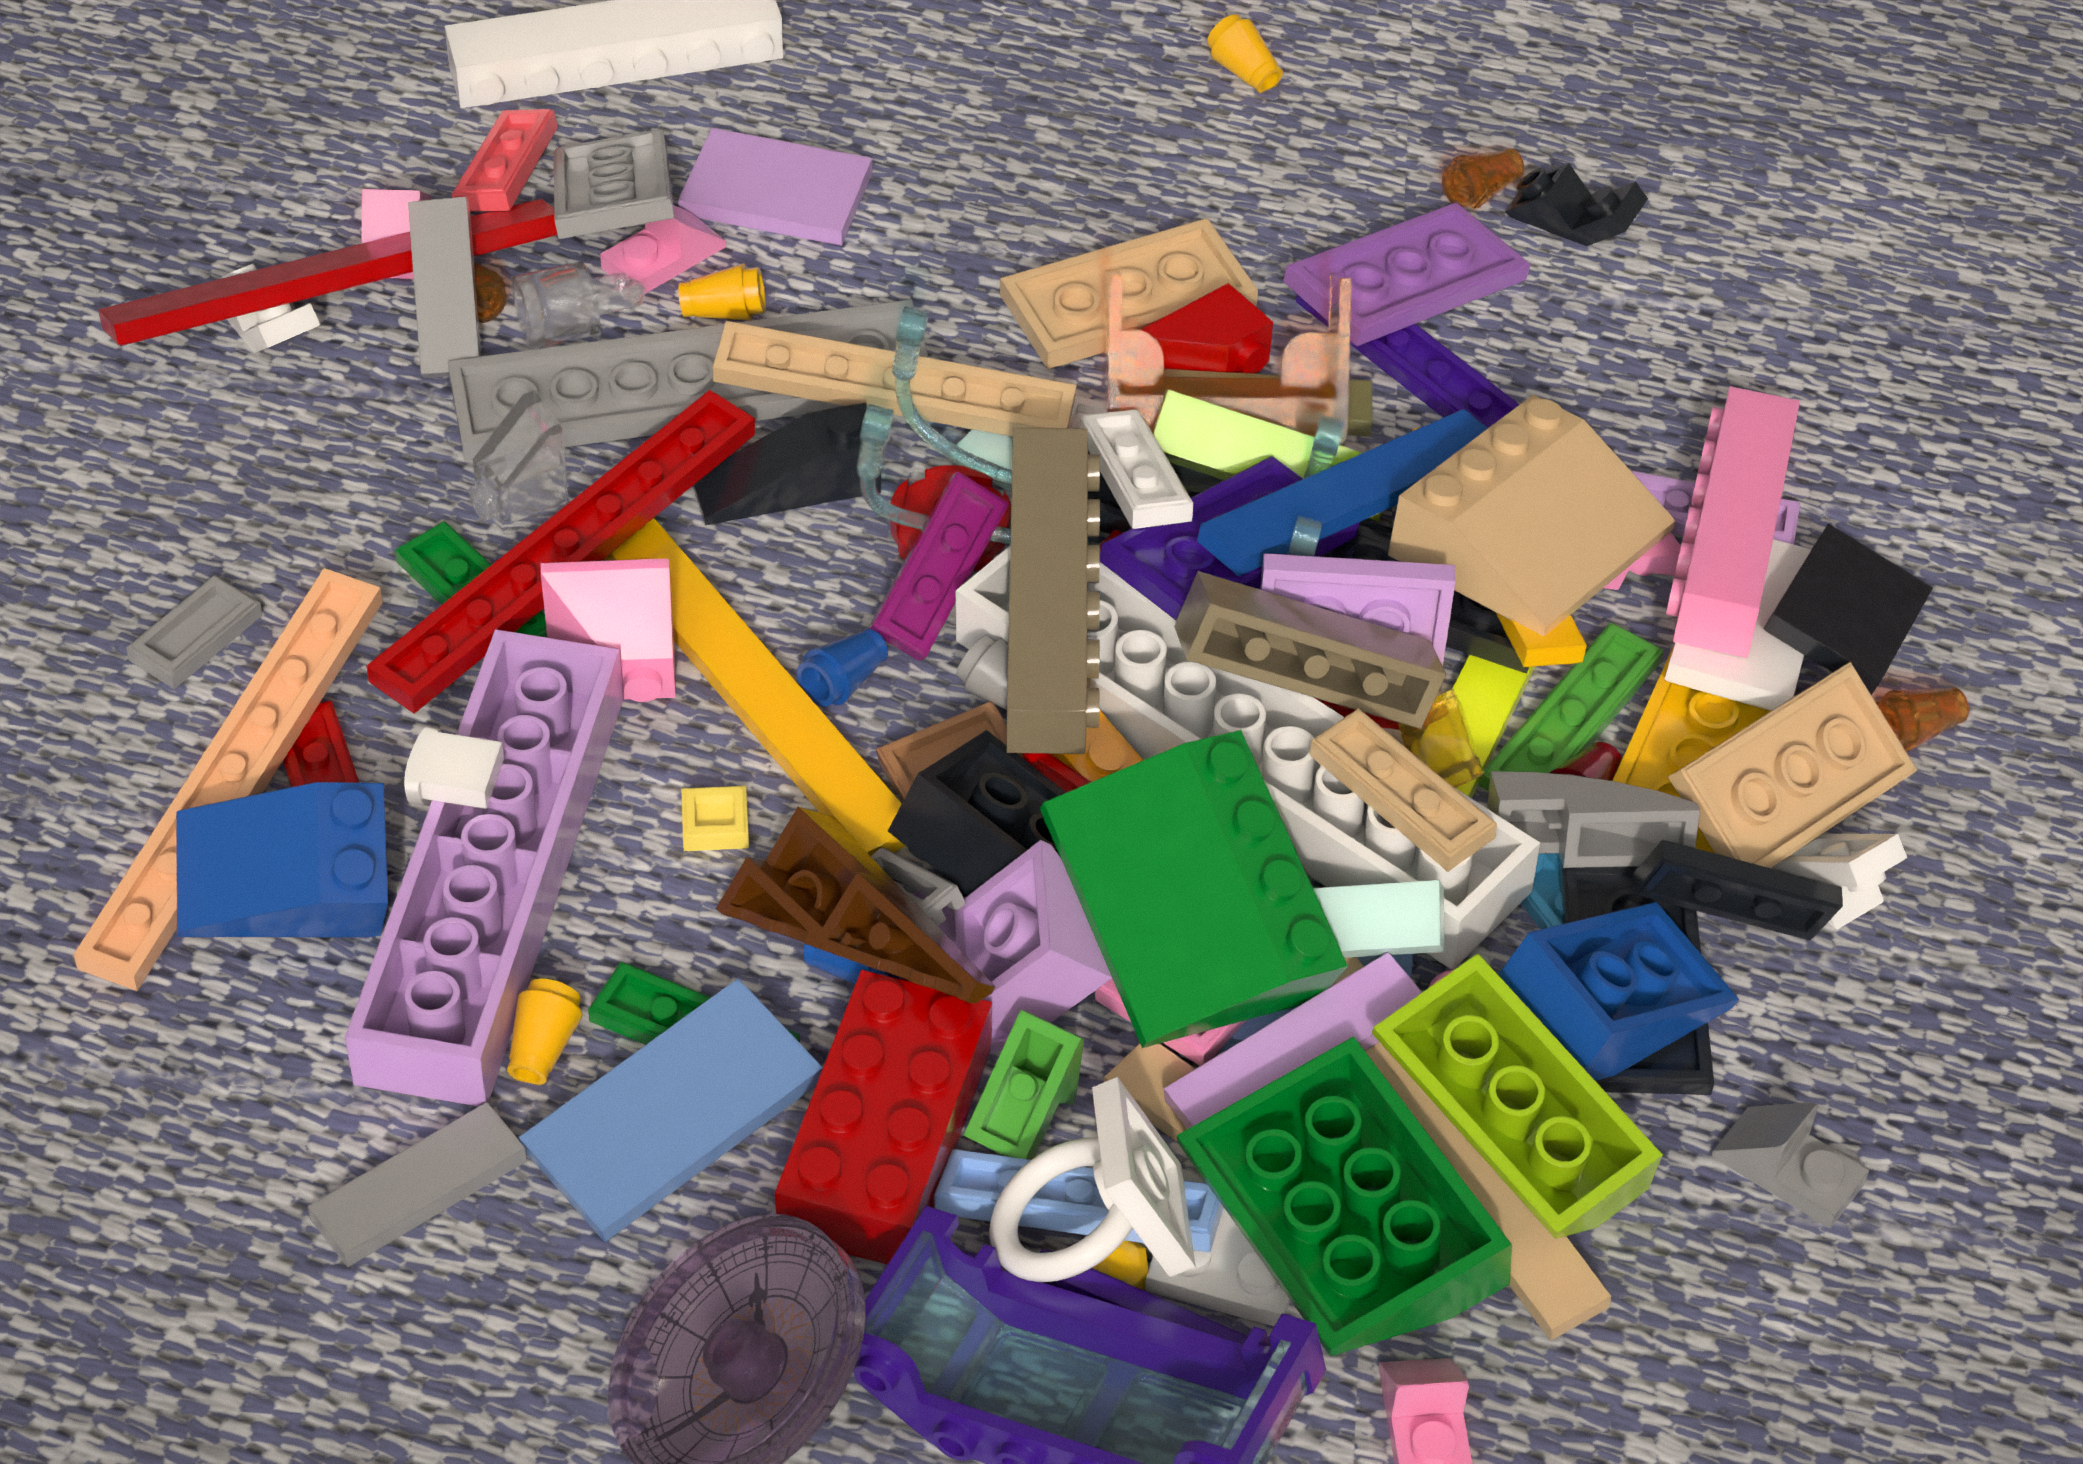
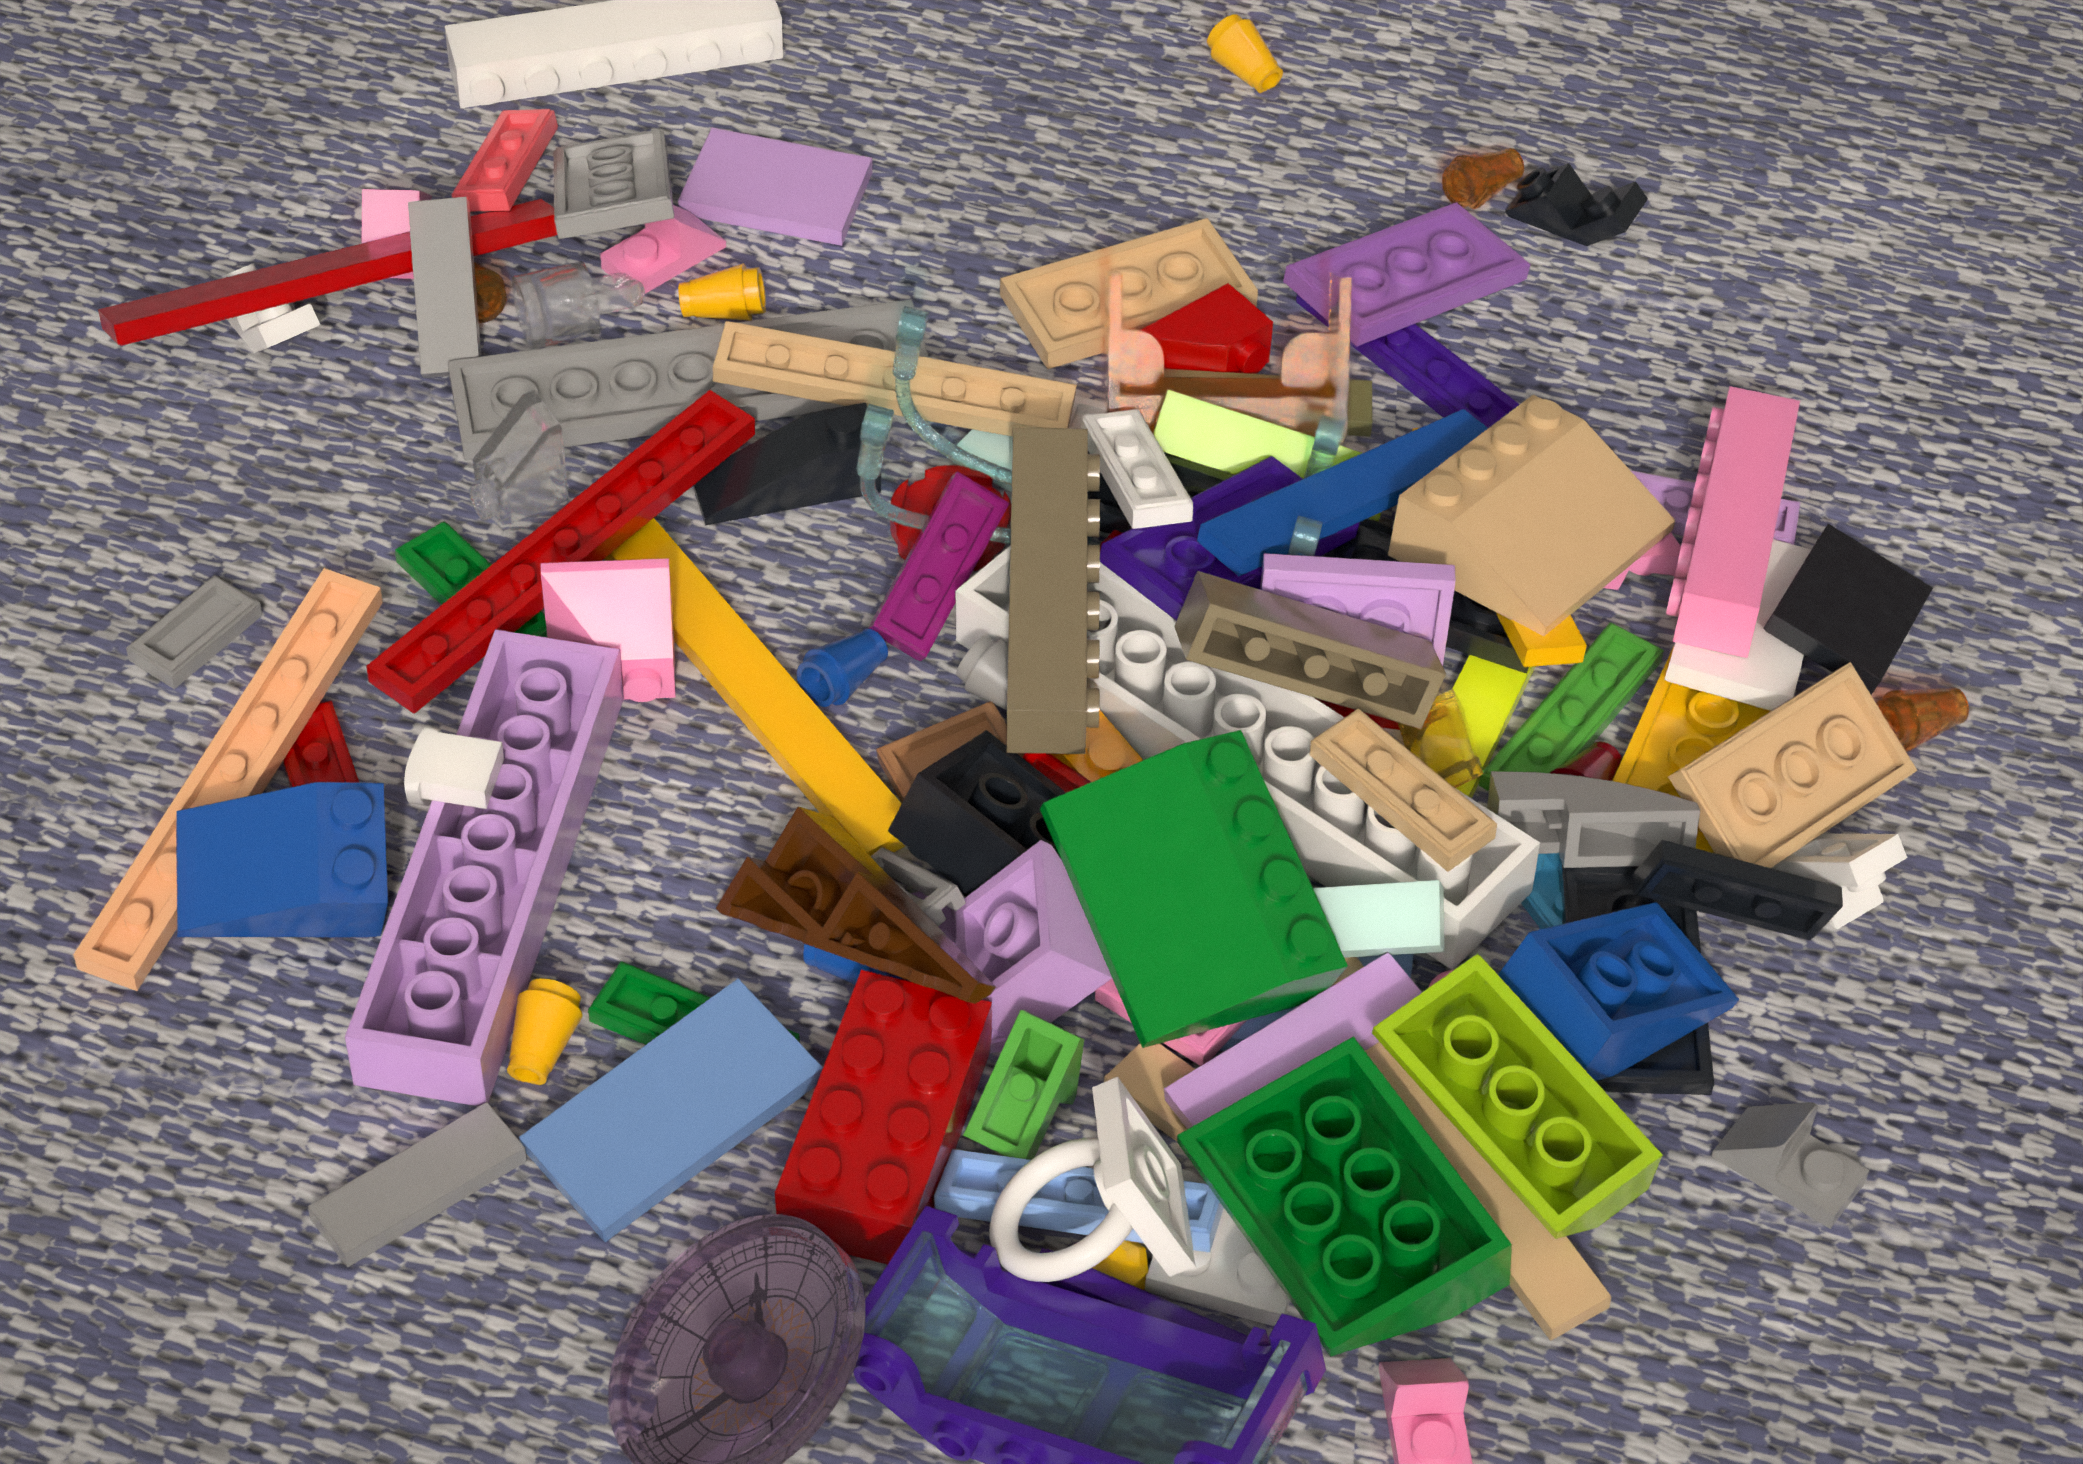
(714, 818): light yellow tile -> none

